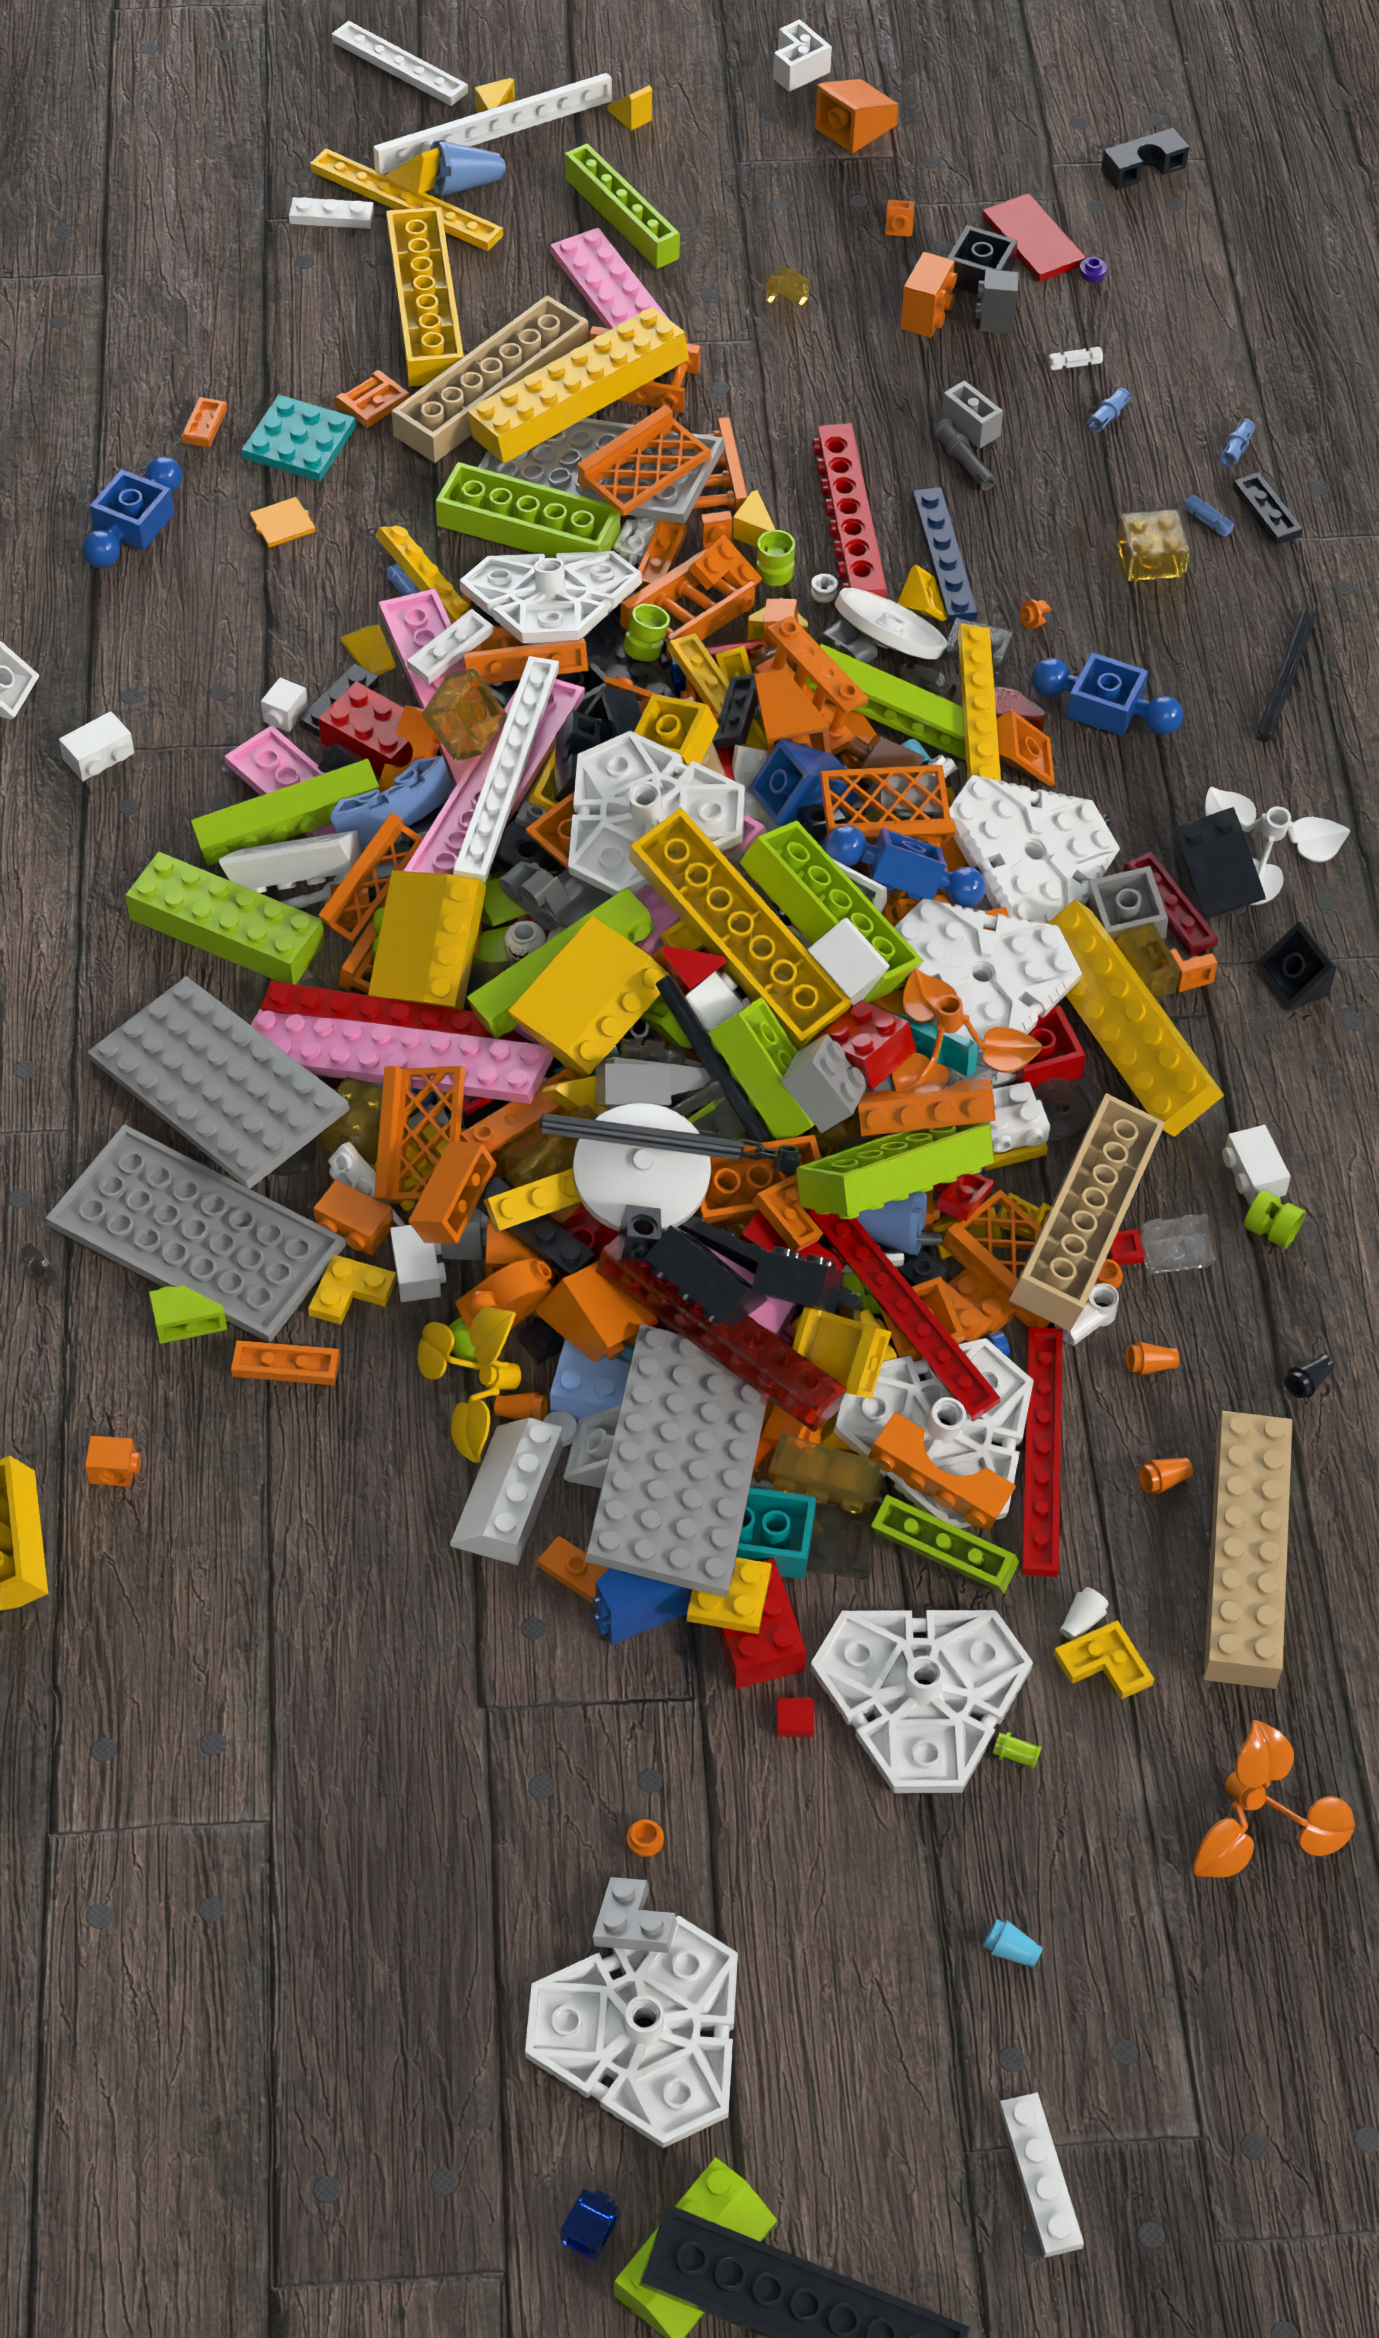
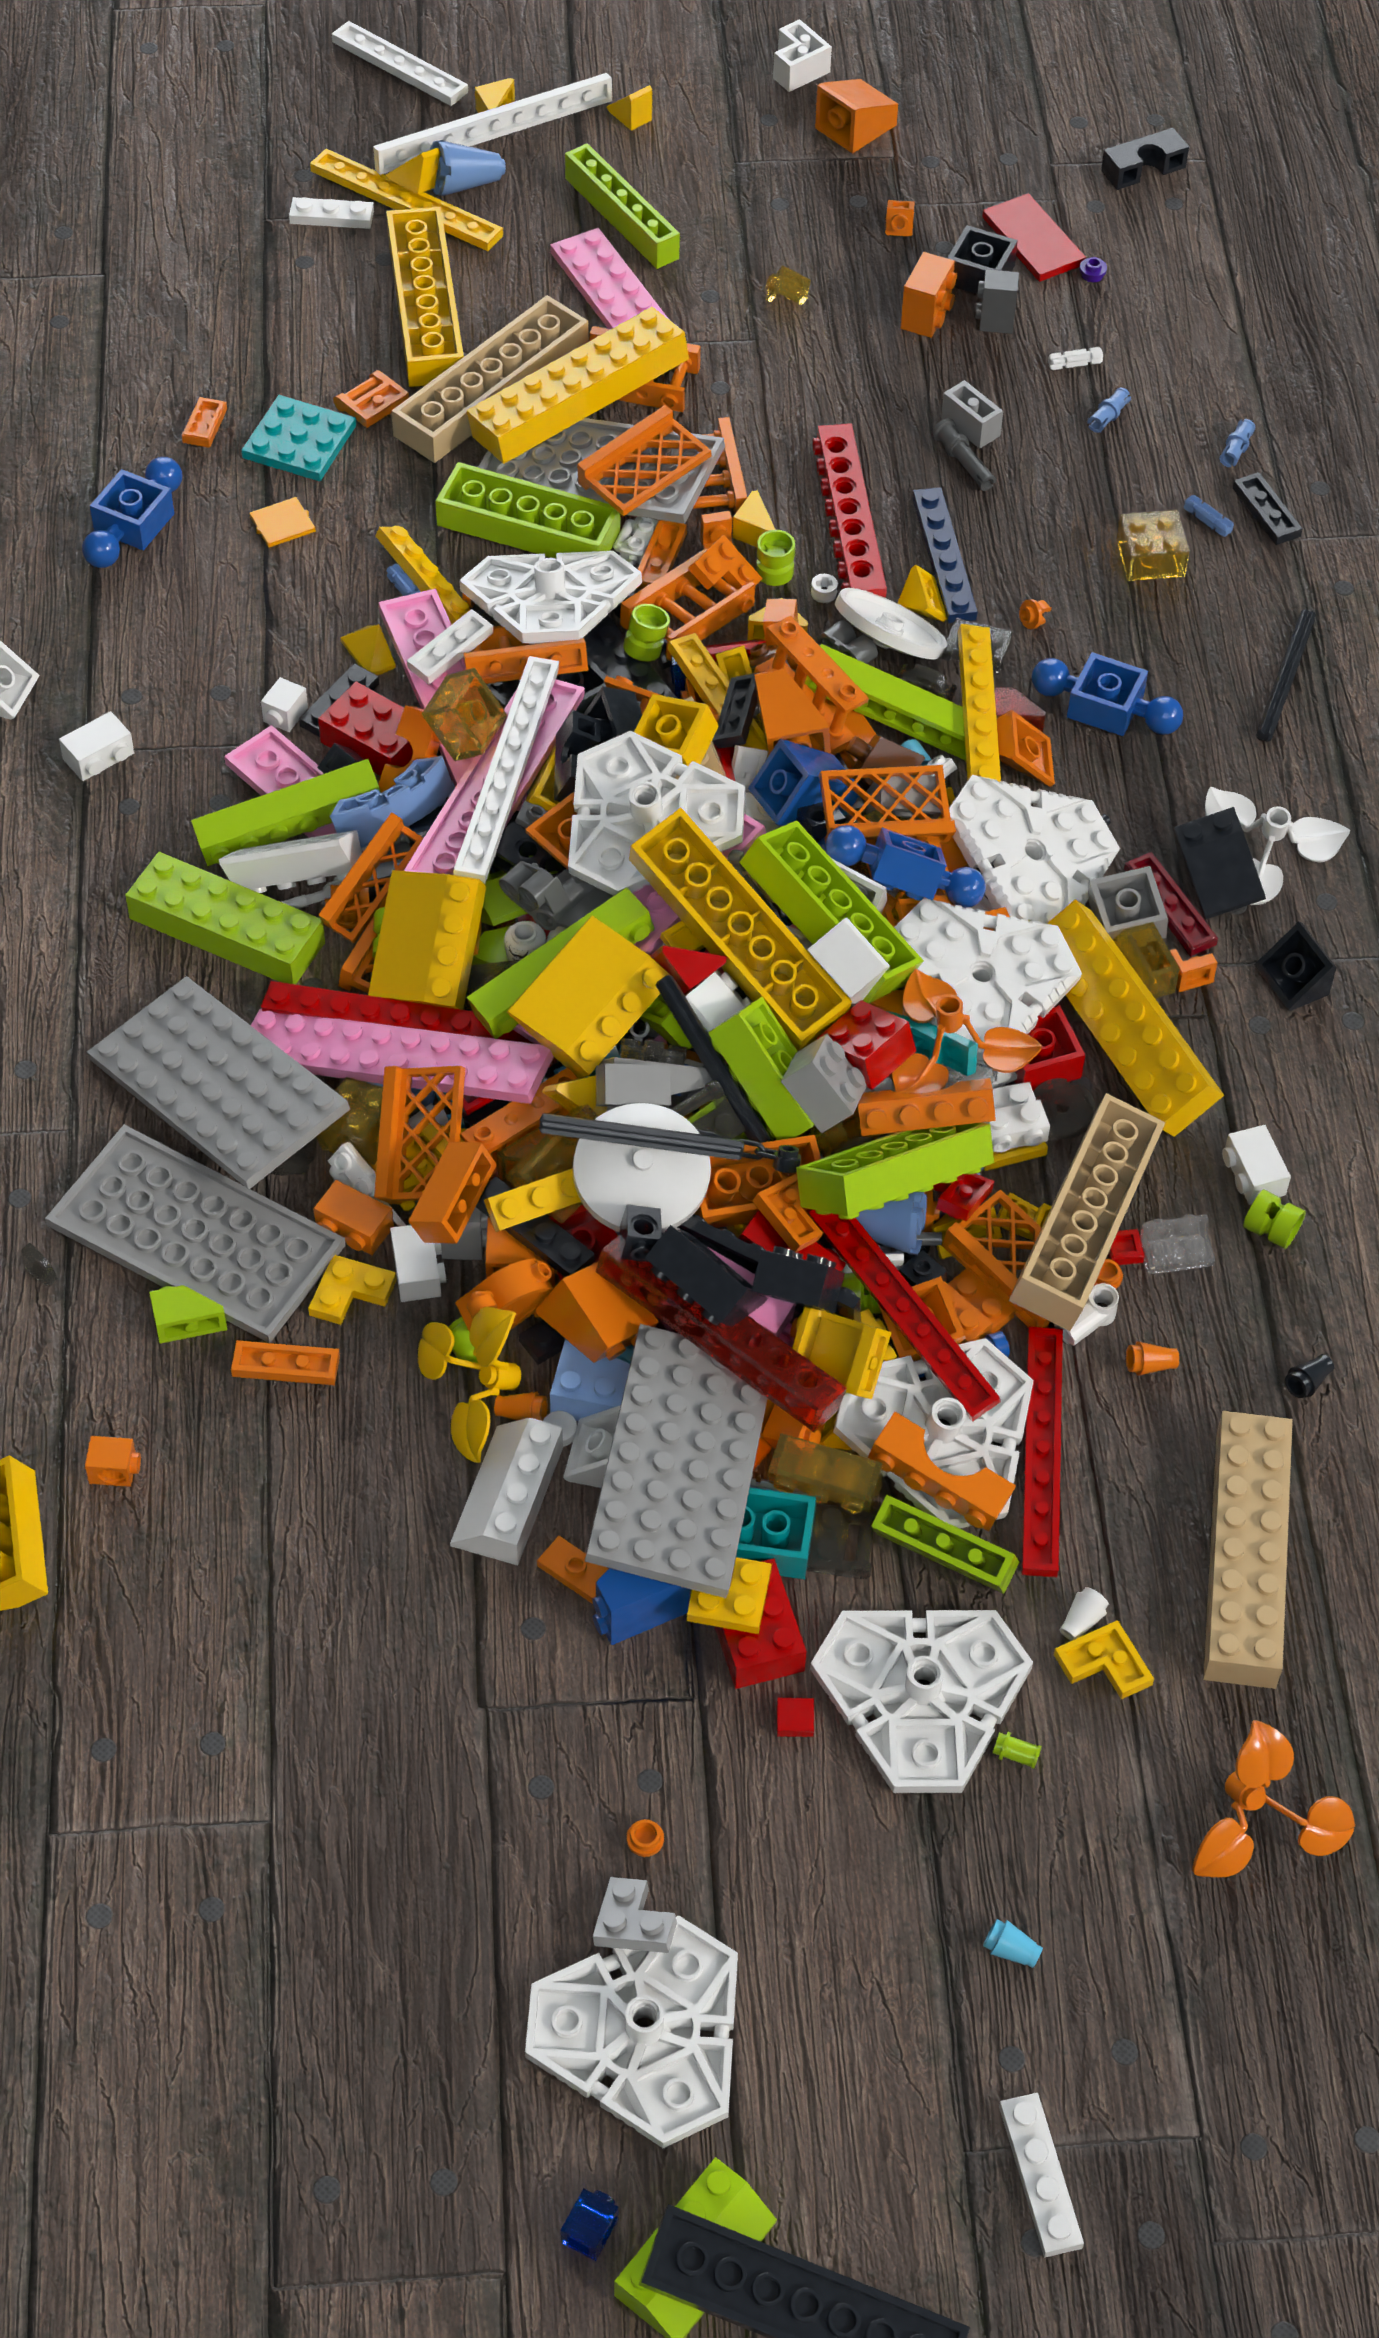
(1164, 1473): orange cone -> none

